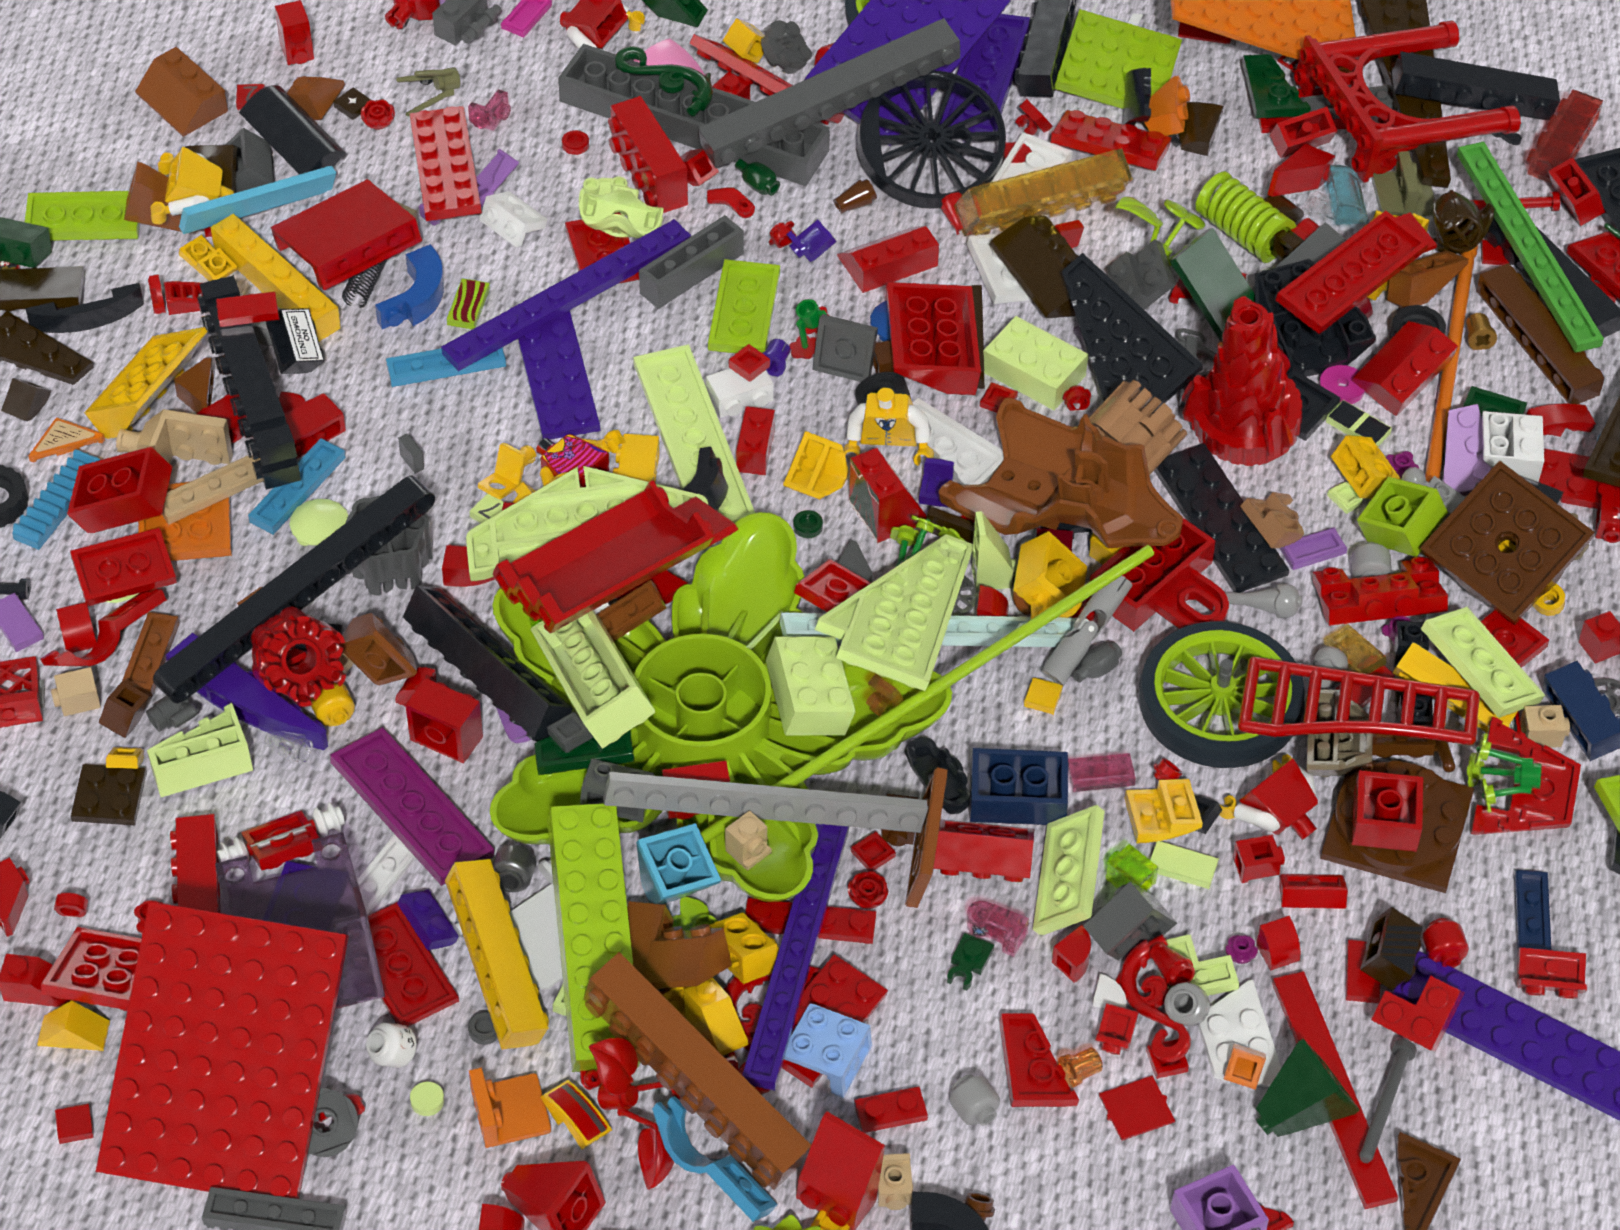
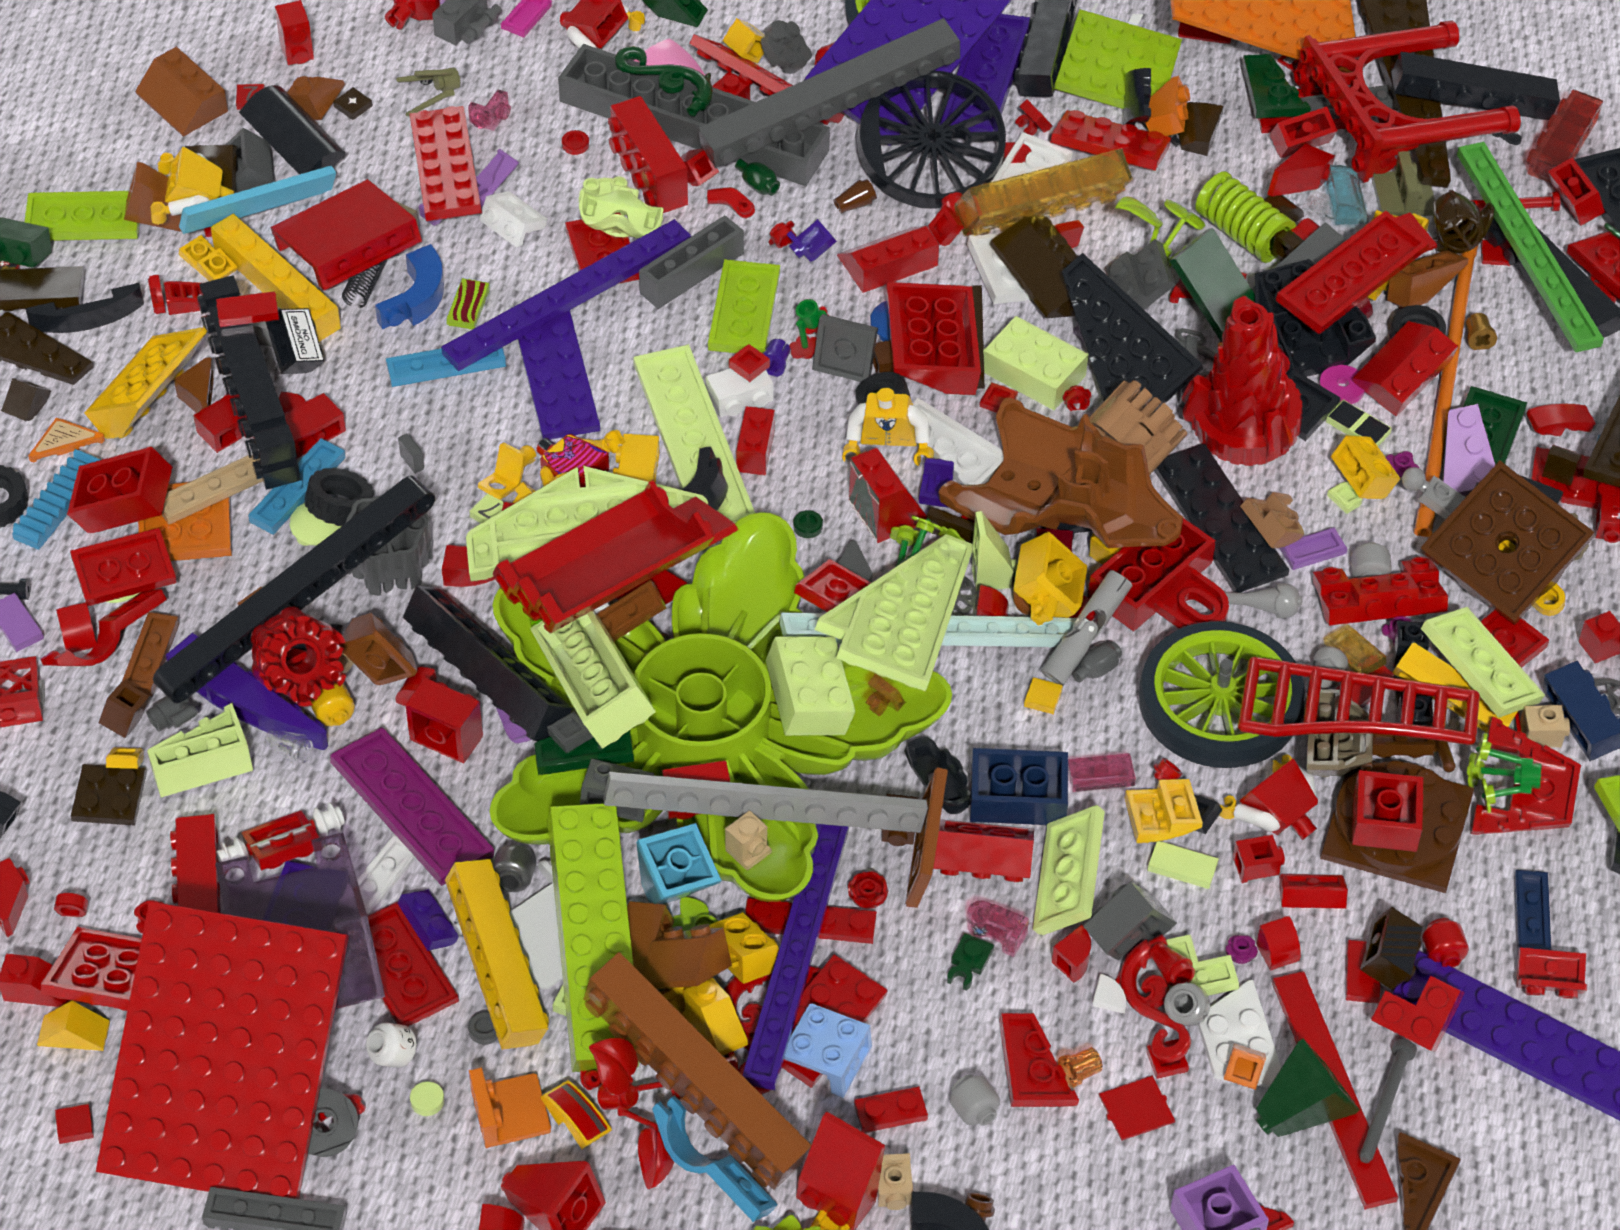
(75, 692): tan brick -> none
(182, 436): tan plate -> none
(335, 482): none -> black tyre
(377, 114): red plate -> none
(817, 467): yellow slope -> none
(873, 851): red tile -> none
(945, 226): none -> red tile
(947, 680): lime piece -> none
(1116, 1029): red bracket -> none
(1131, 866): clear neon green brick -> none
(1402, 516): lime brick -> none
(1514, 441): white slope -> none
(1539, 334): reddish brown brick -> none
(1562, 465): none -> dark brown brick

